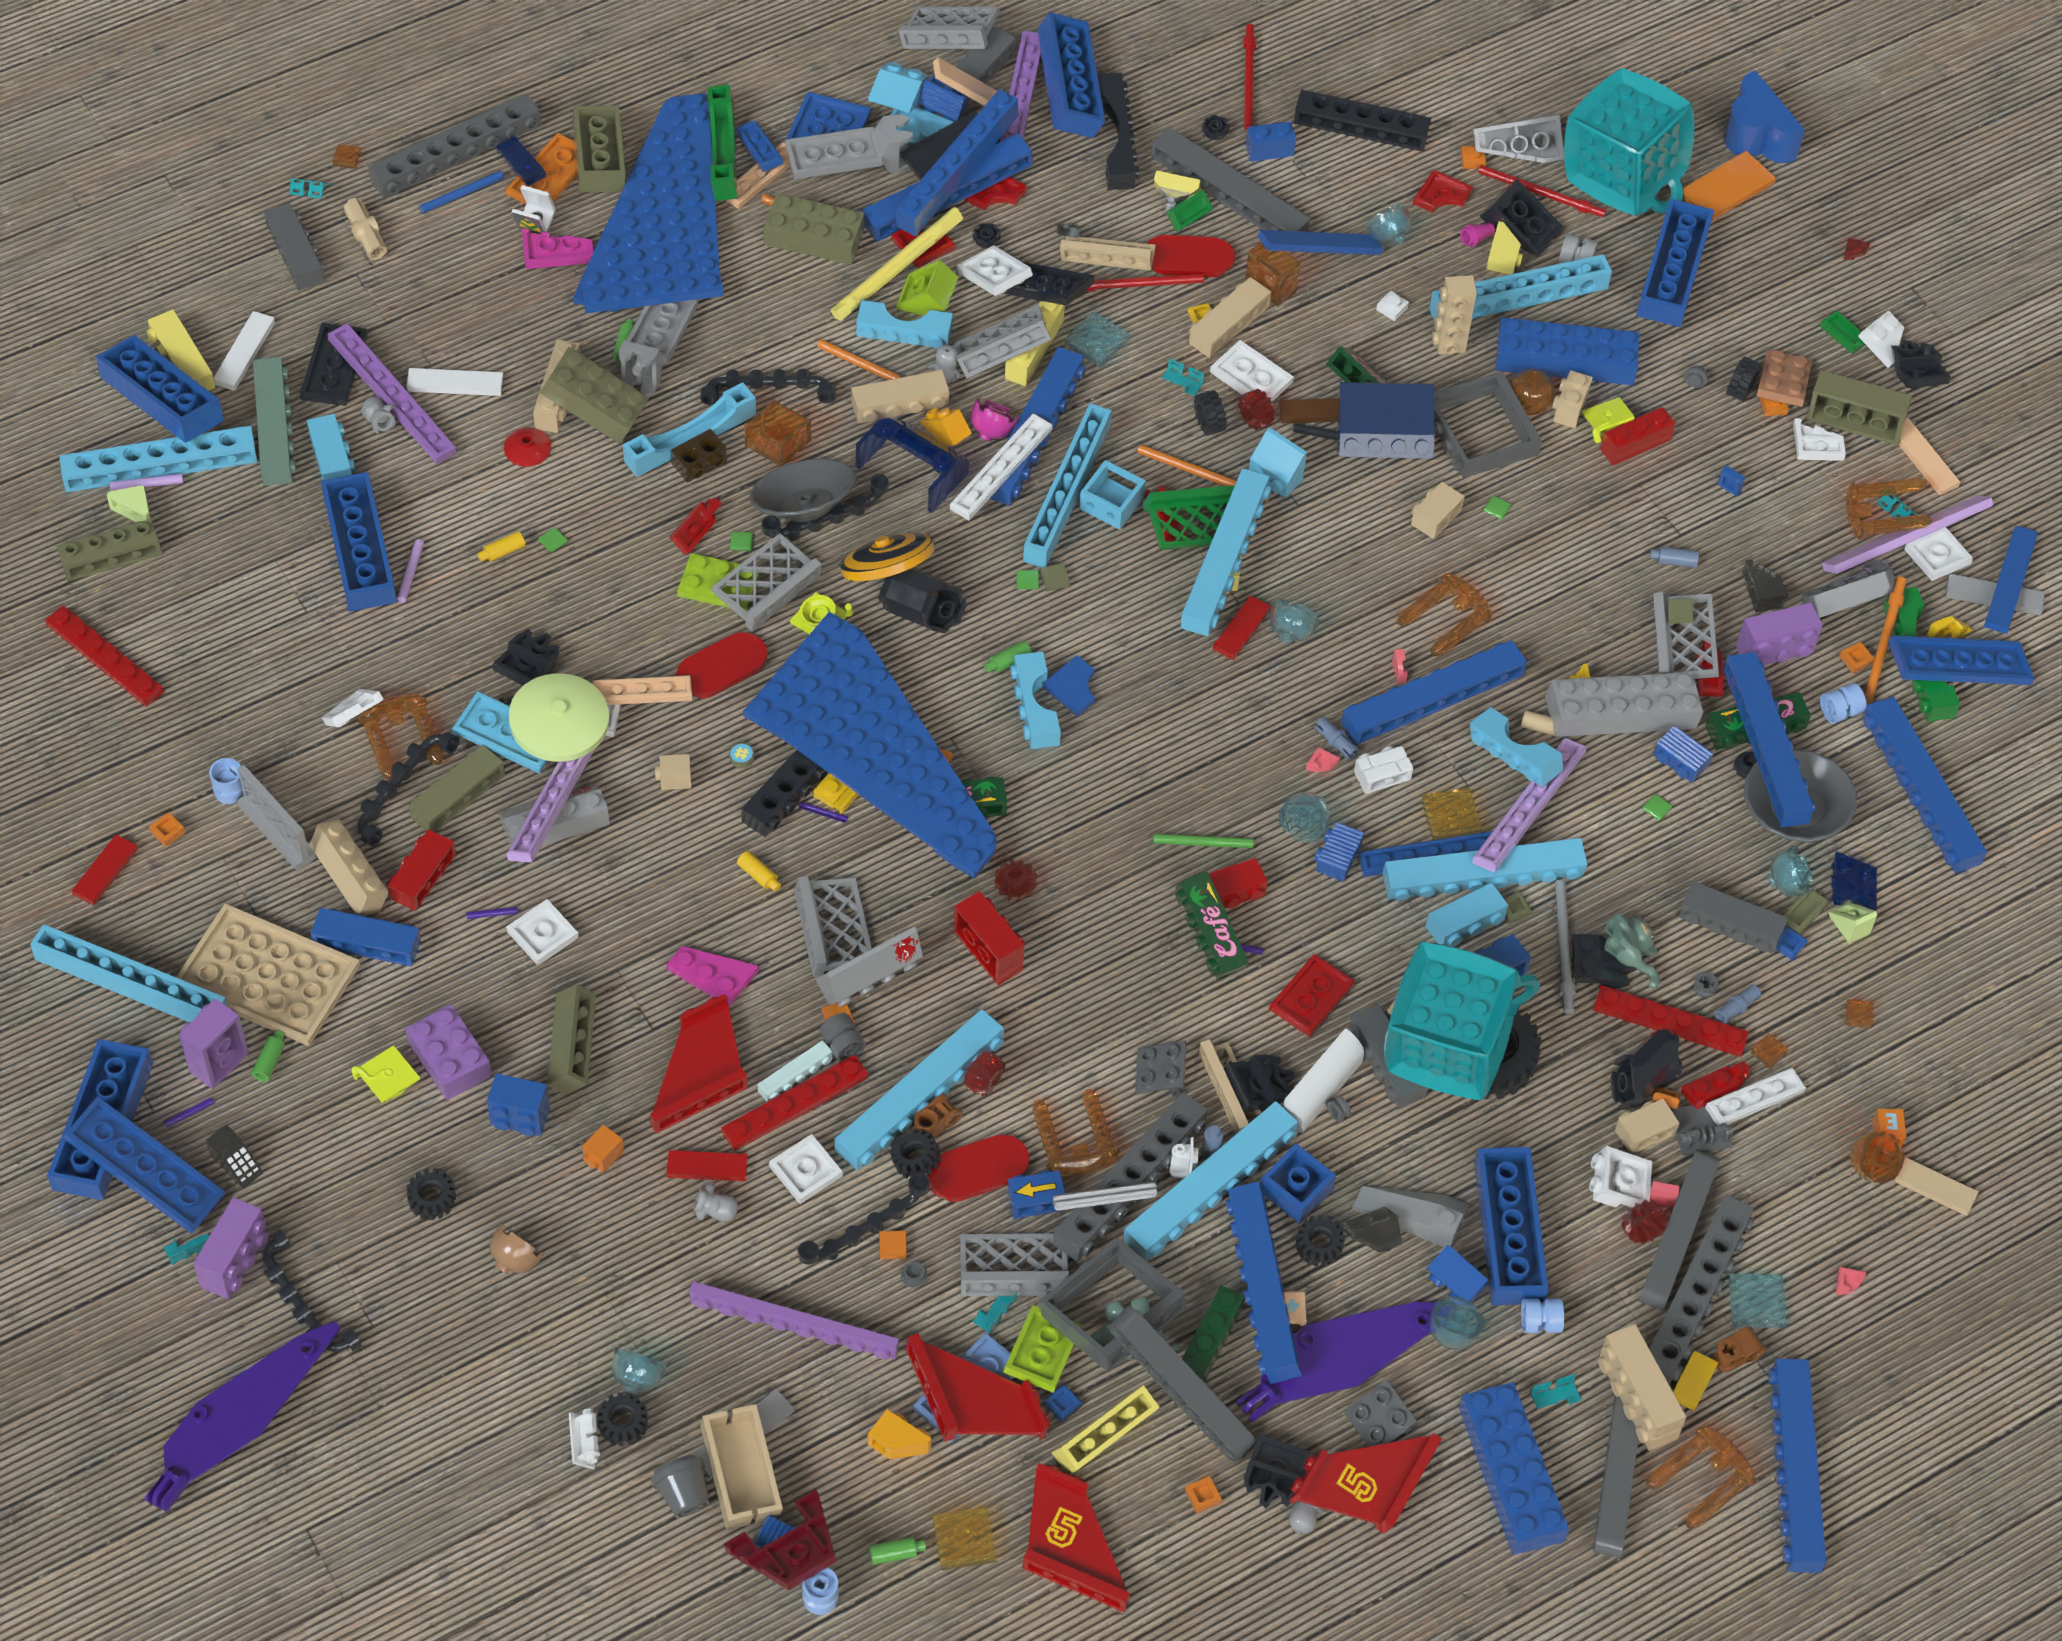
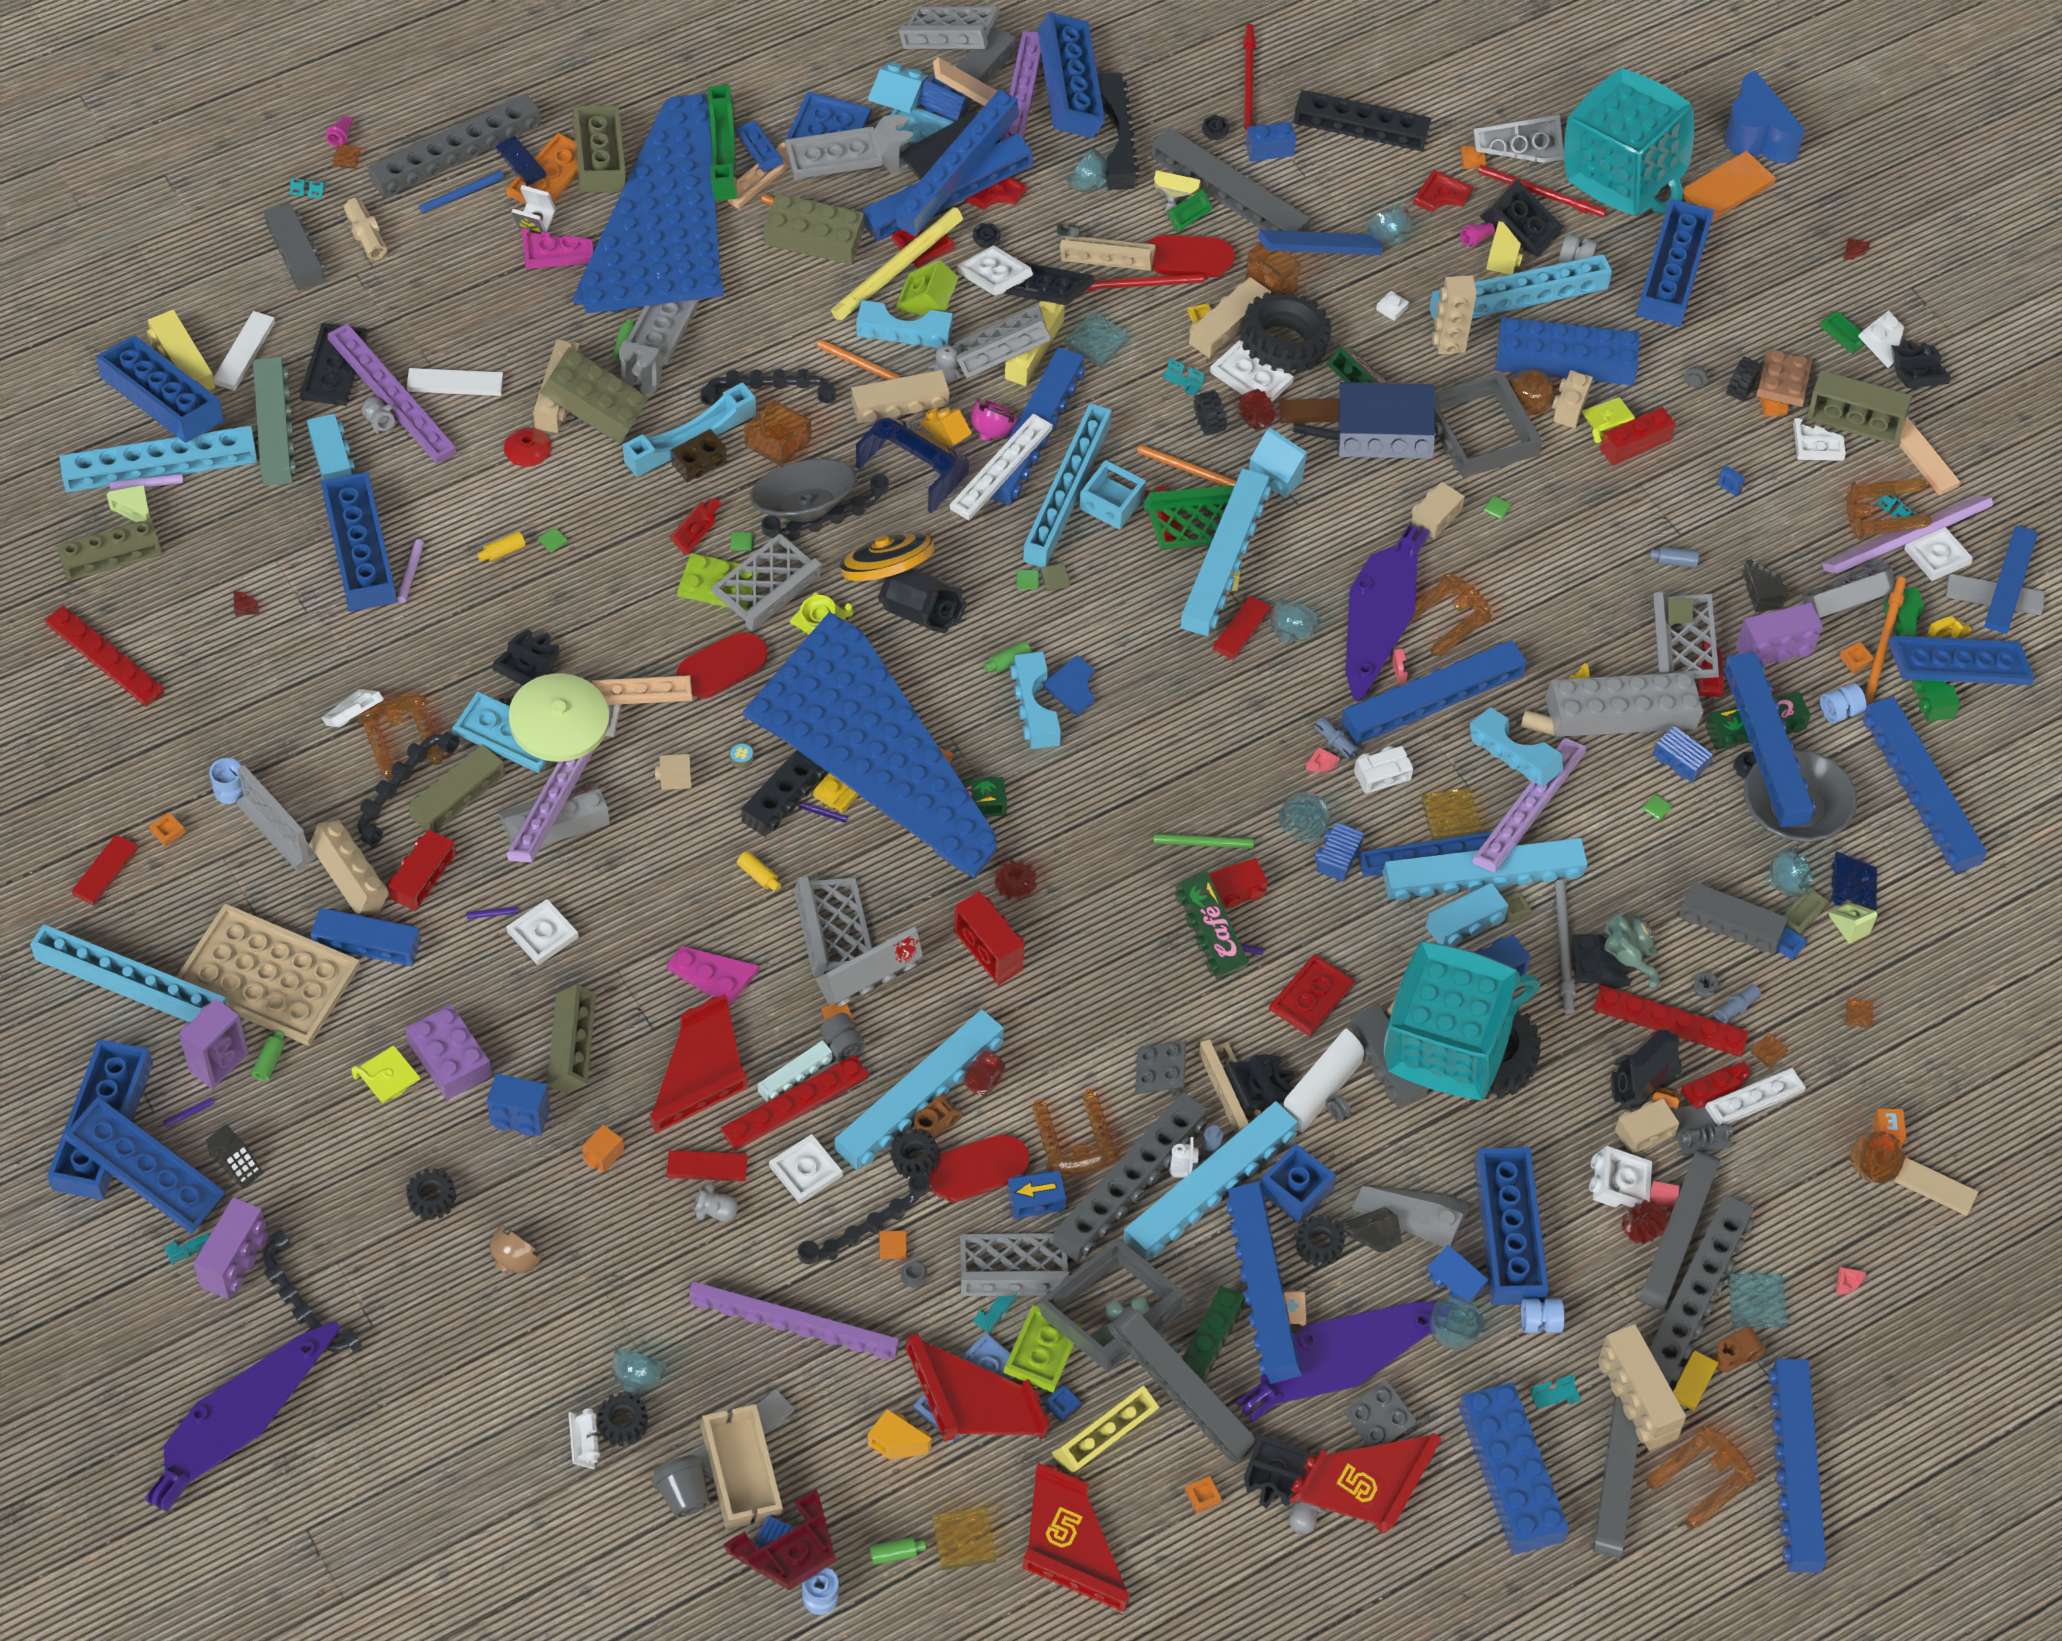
(244, 604): none -> clear red tile
(339, 131): none -> dark pink cone
(1089, 172): none -> clear light blue cylinder
(1105, 1196): light grey axle -> none
(1290, 313): none -> black tyre
(1381, 608): none -> dark purple wing

